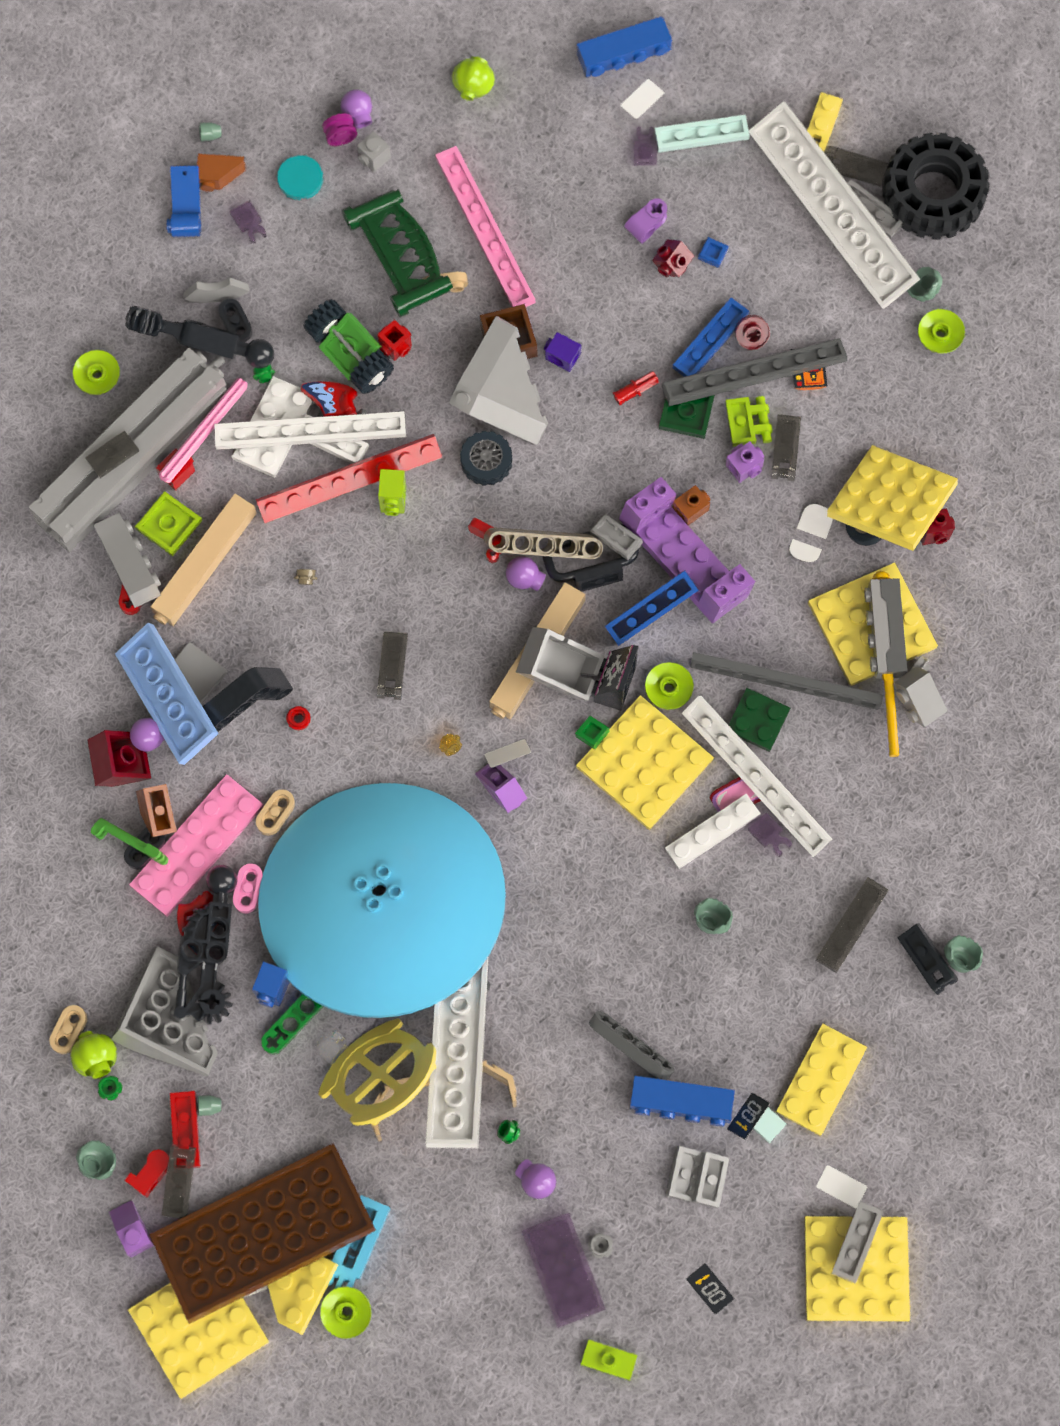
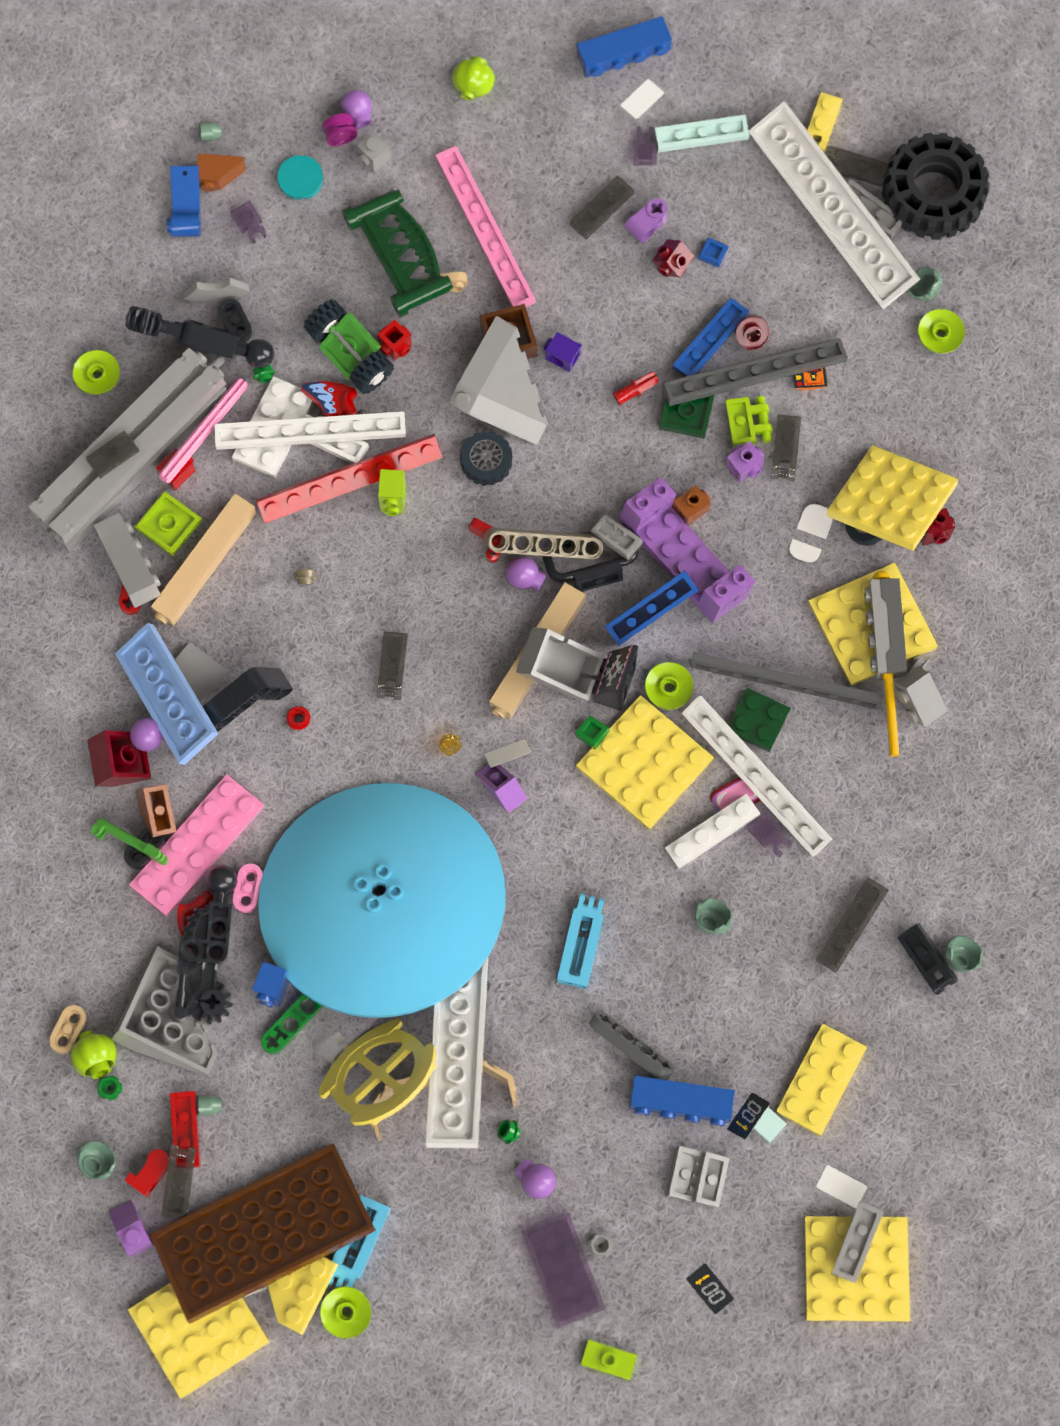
(273, 812): tan plate -> none
(578, 951): none -> medium azure hinge
(602, 207): none -> clear smoke plate

